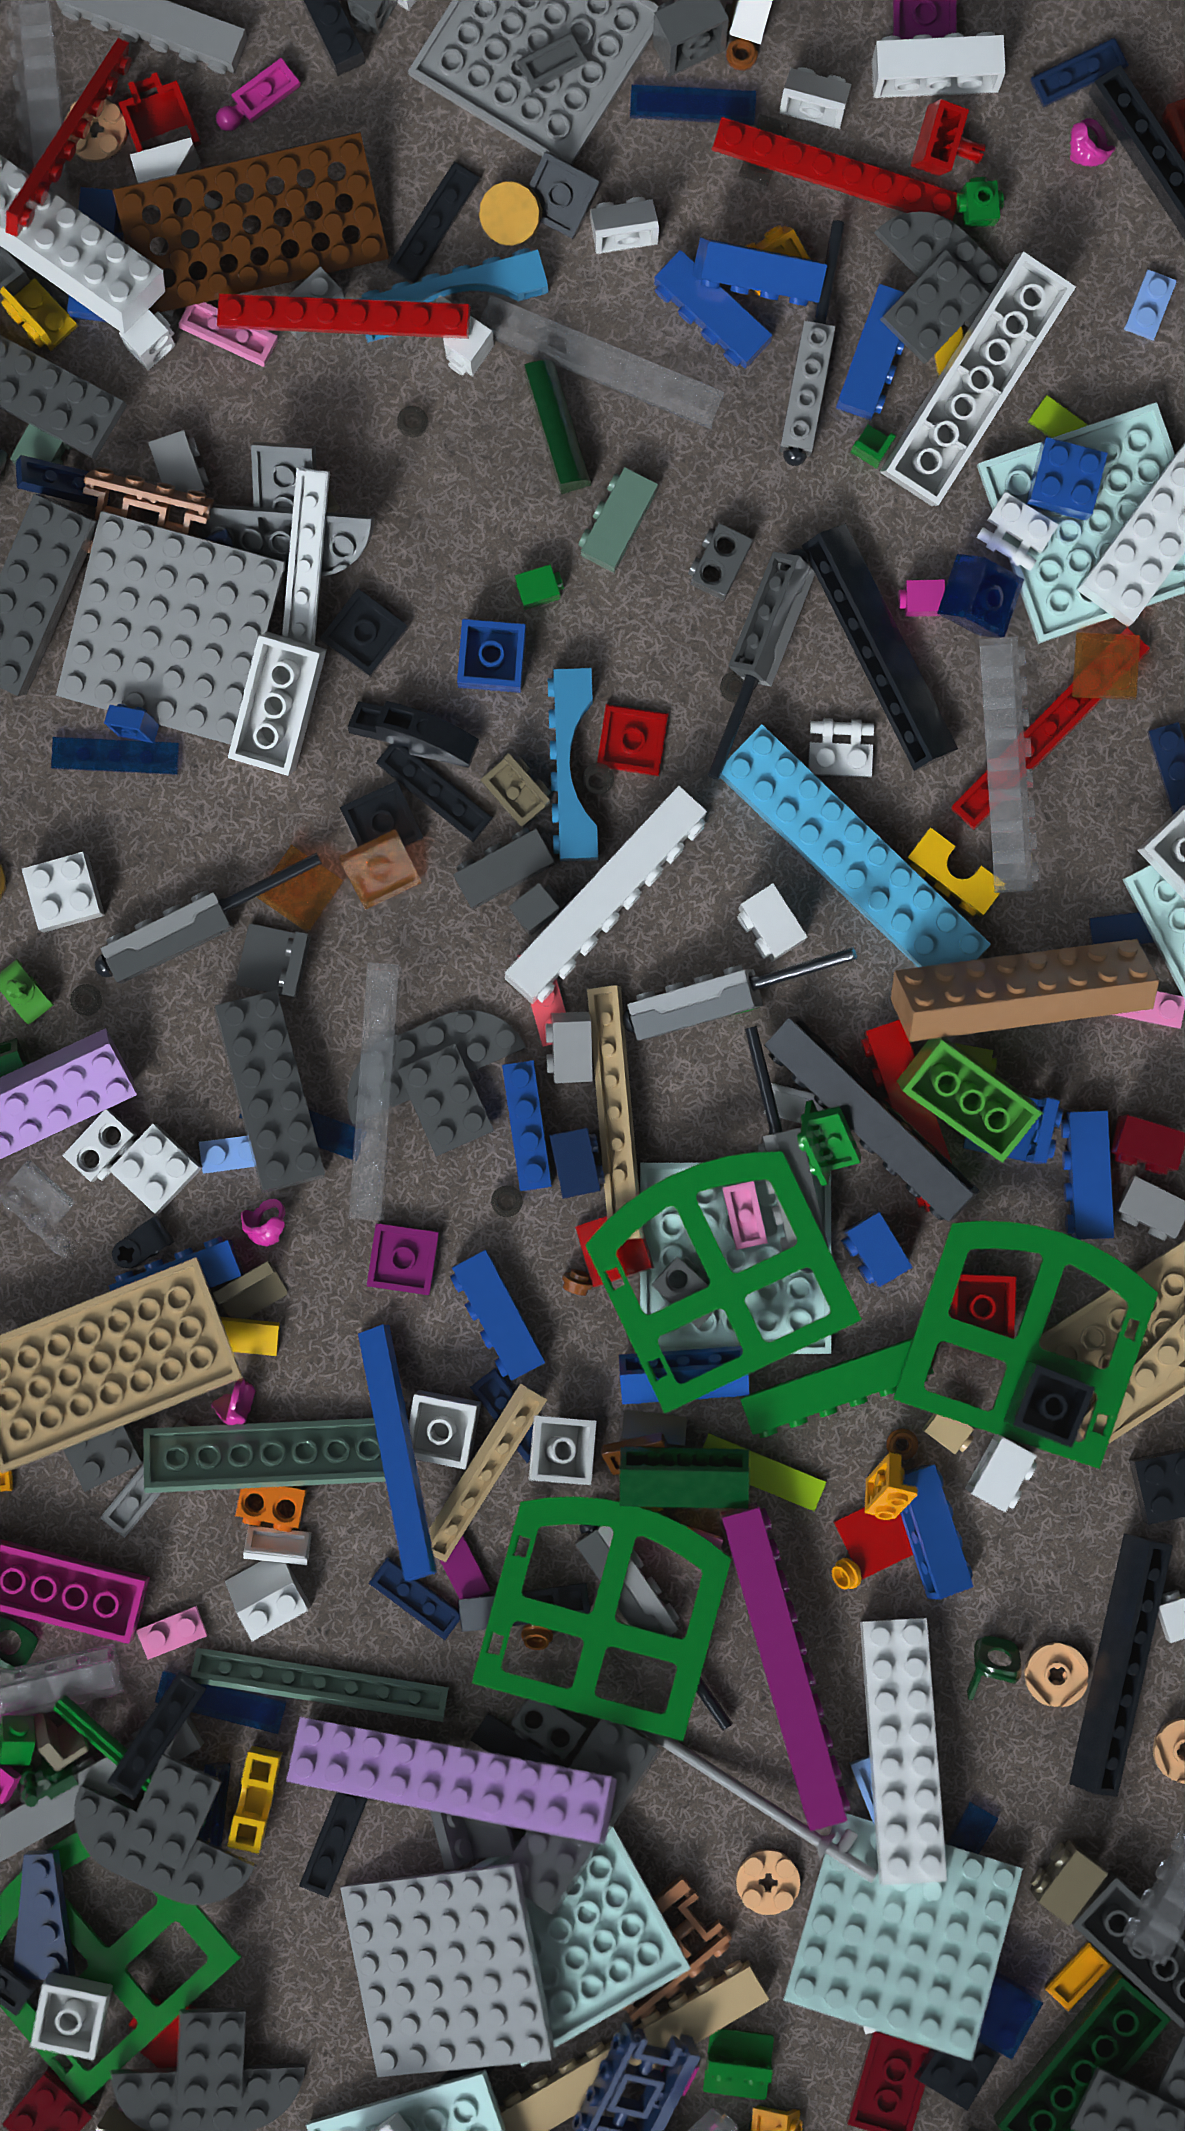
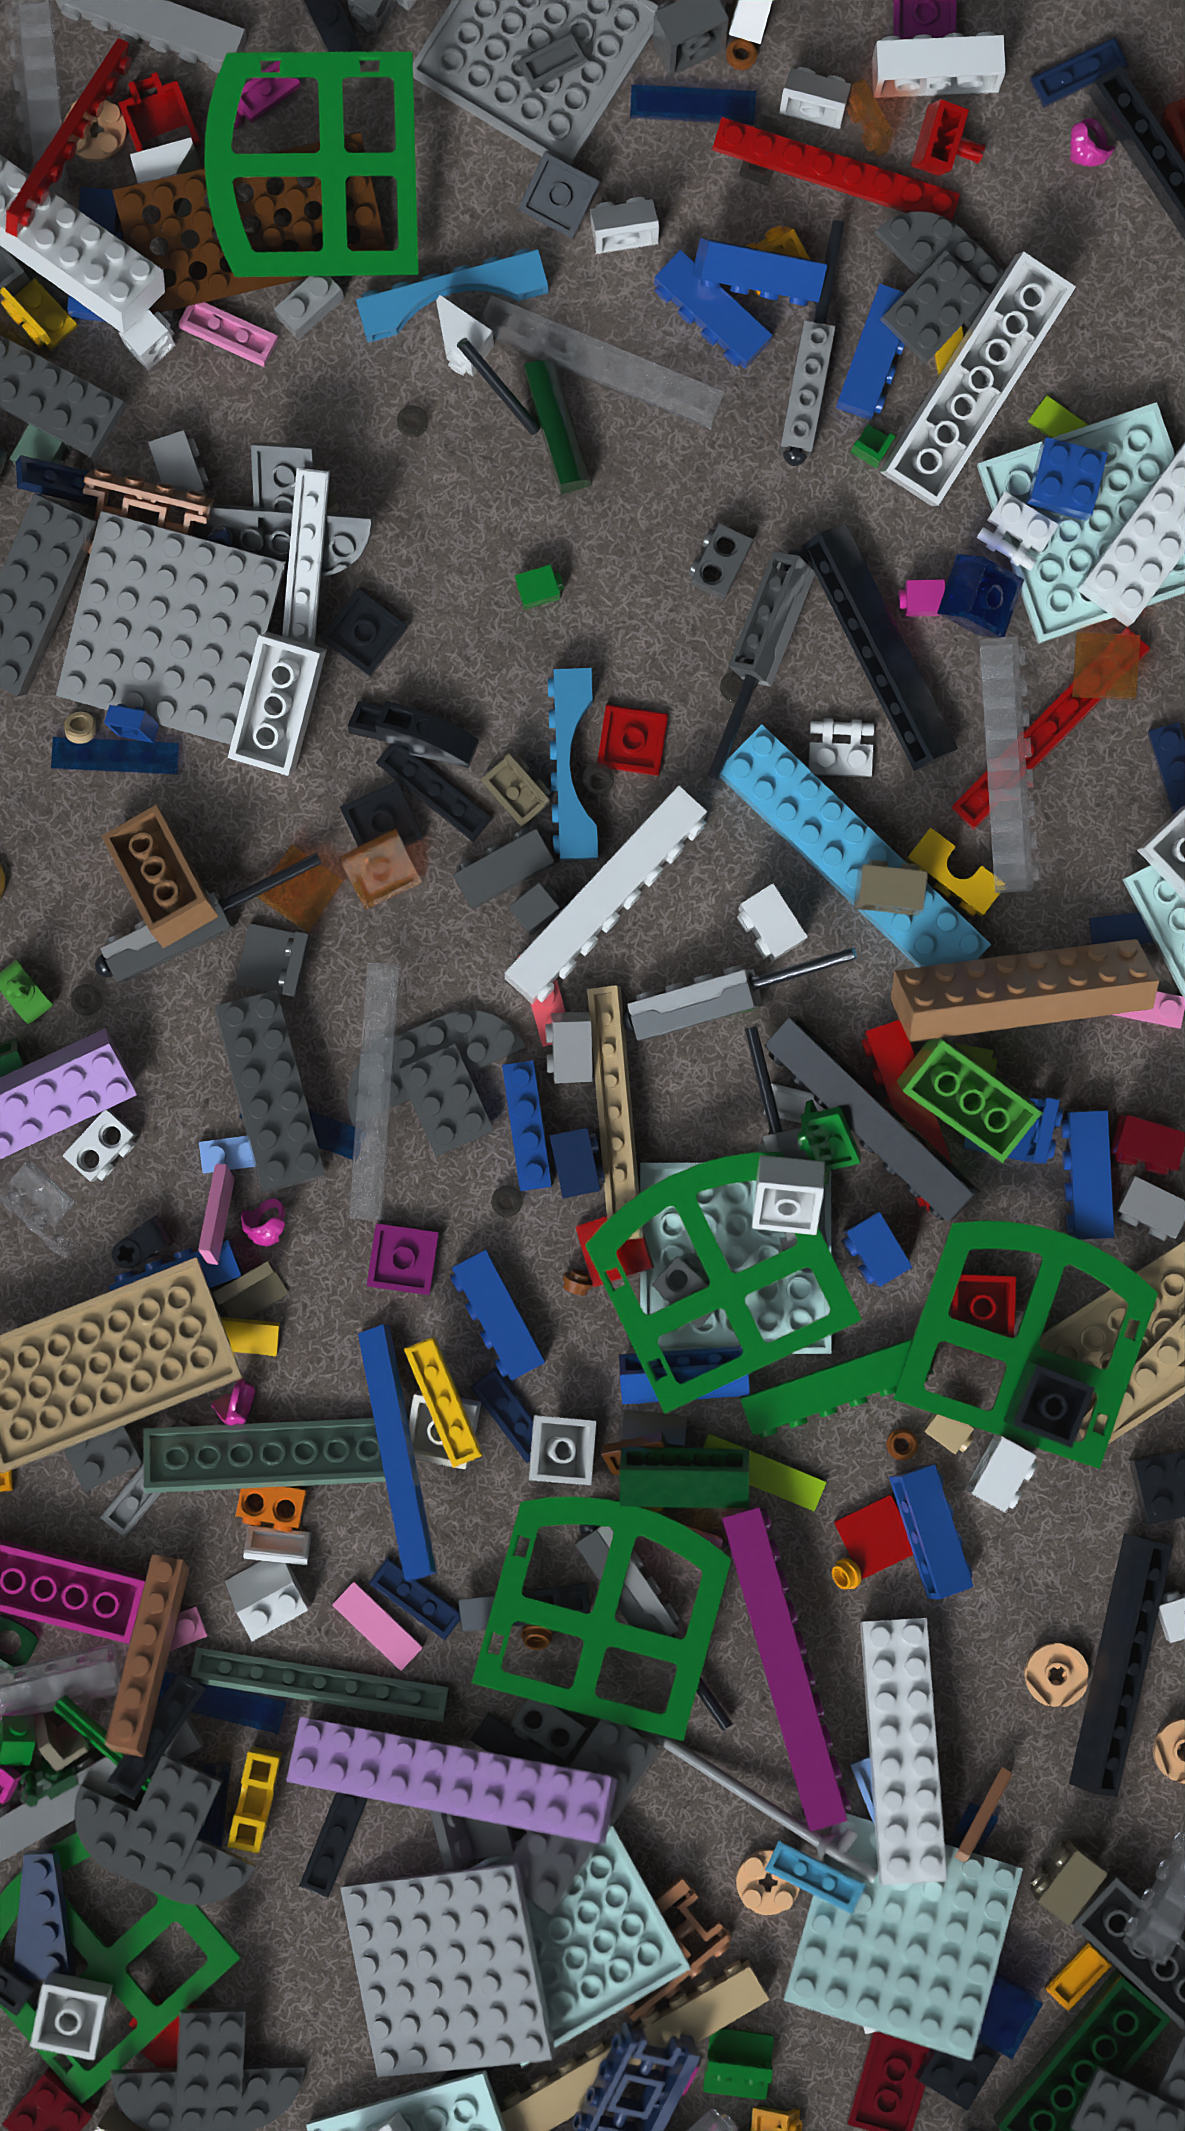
(63, 892): white brick -> none
(80, 727): none -> tan tile
(147, 1655): none -> nougat brick
(155, 1168): white brick -> none
(159, 876): none -> medium nougat brick
(216, 1214): none -> bright pink tile
(330, 164): none -> green window
(344, 316): red plate -> none
(377, 1625): none -> bright pink tile
(434, 222): black tile -> none
(443, 1401): none -> yellow tile
(465, 1572): magenta tile -> none
(484, 1470): tan plate -> none
(491, 655): blue brick -> none
(498, 386): none -> black bar
(510, 213): tile -> none
(617, 519): sand green brick -> none
(744, 1215): bright pink plate -> none
(788, 1195): none -> white slope
(815, 1877): none -> medium azure tile
(867, 113): none -> clear orange plate
(884, 1489): light orange bracket -> none
(890, 889): none -> dark tan brick
(980, 202): green brick -> none
(983, 1815): none -> nougat tile
(984, 1666): dark green piece -> none
(1150, 304): light blue plate -> none

